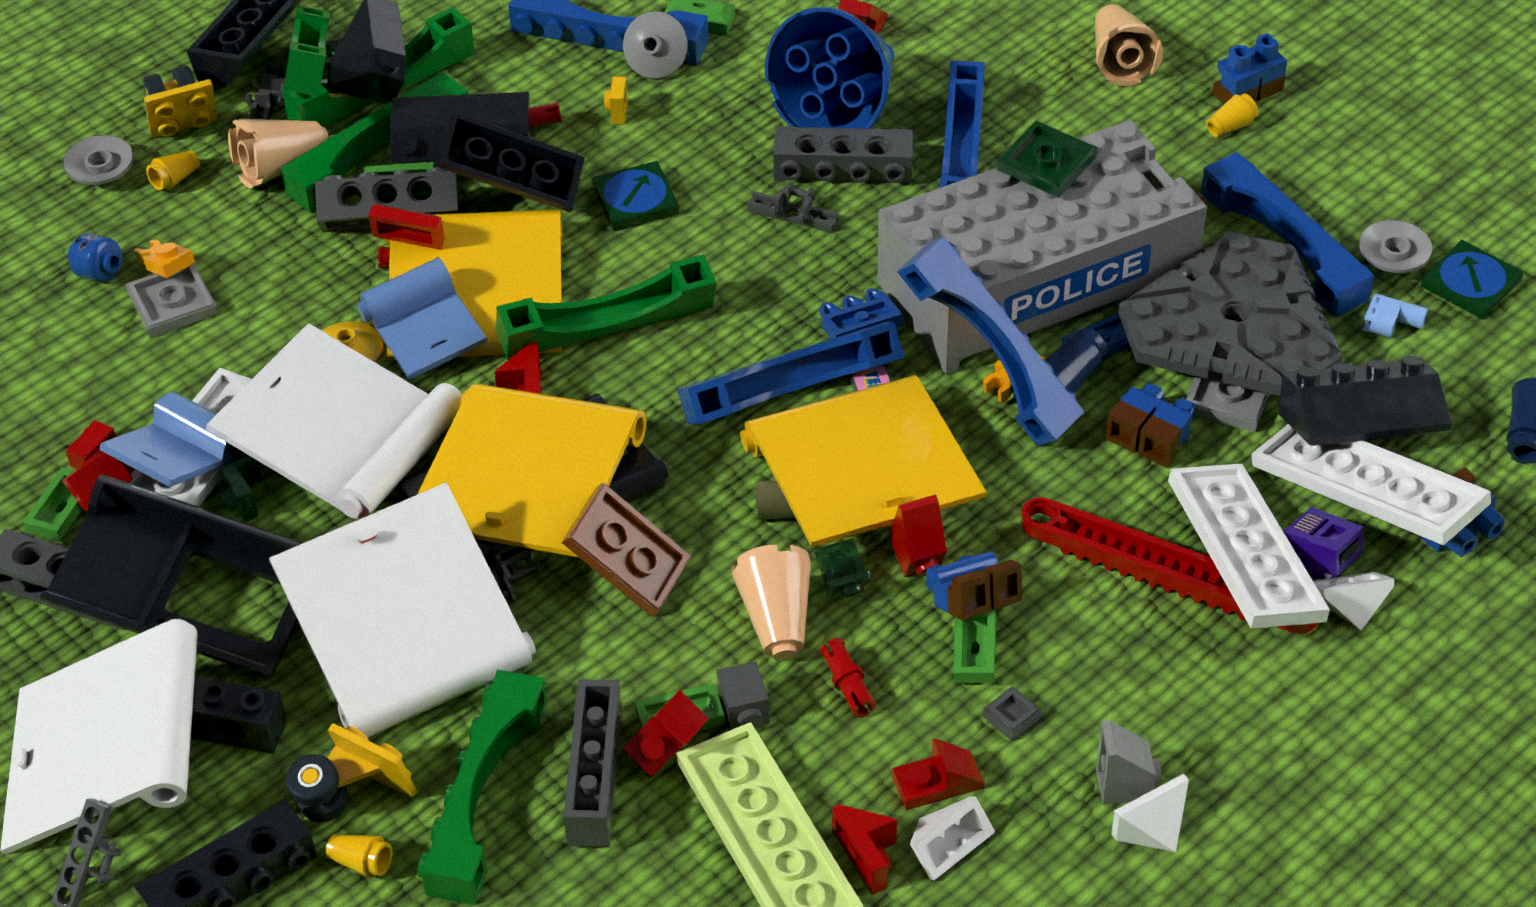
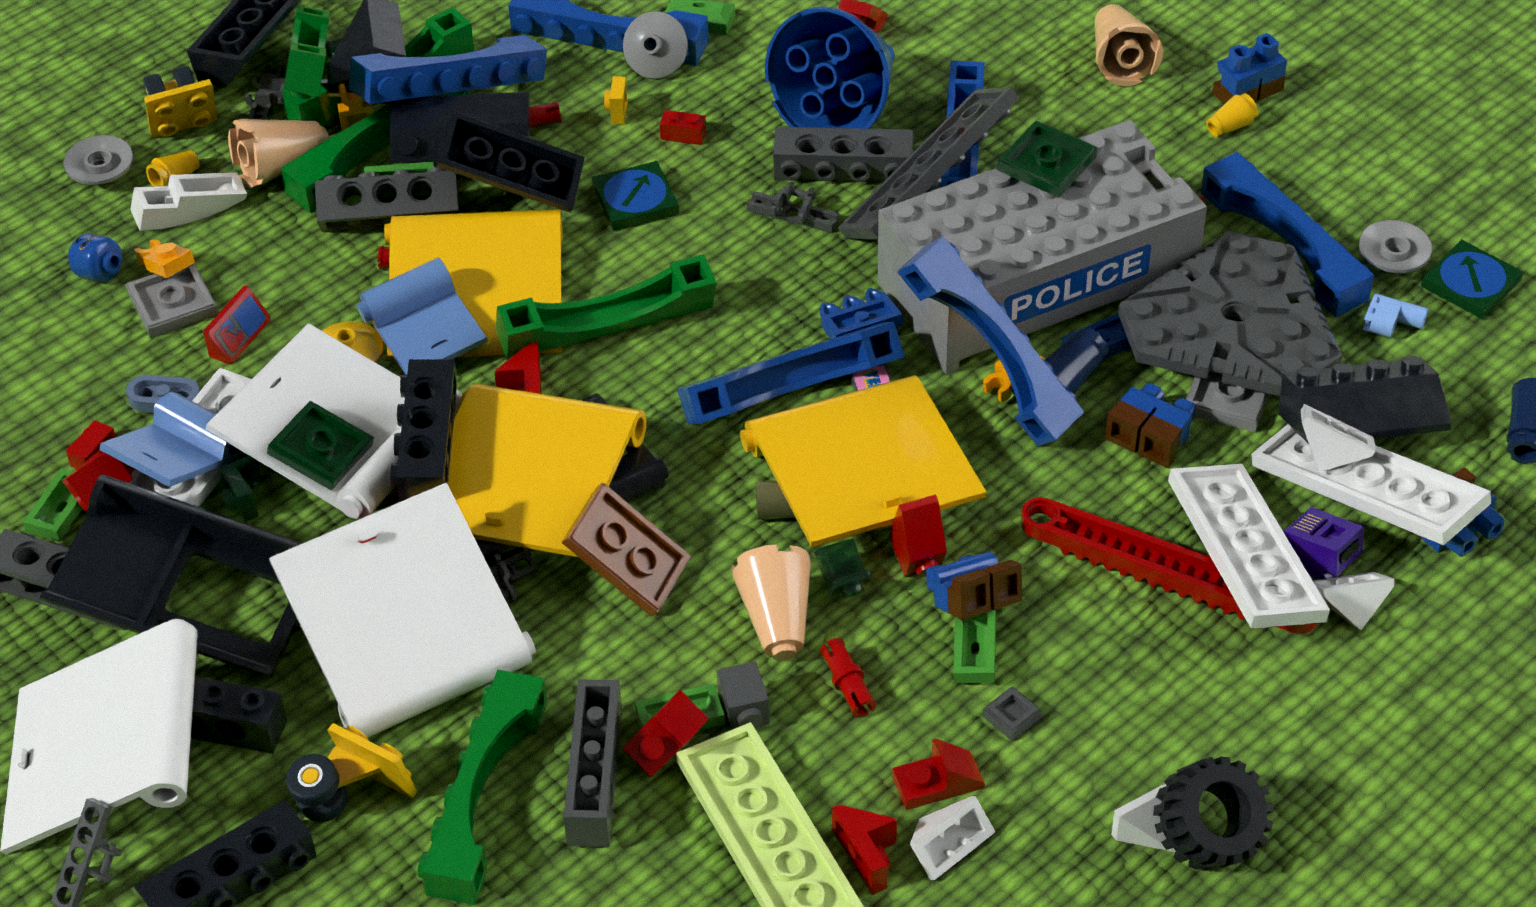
(147, 389): none -> sand blue plate
(185, 199): none -> white slope
(235, 326): none -> slope
(320, 445): none -> dark green tile
(352, 108): none -> light orange plate
(360, 853): yellow cone -> none
(393, 78): none -> blue arch
(406, 226): red piece -> none
(425, 426): none -> black brick
(683, 127): none -> red piece
(936, 155): none -> dark grey plate
(1124, 765): light grey slope -> none
(1243, 804): none -> black tyre
(1334, 441): none -> white slope

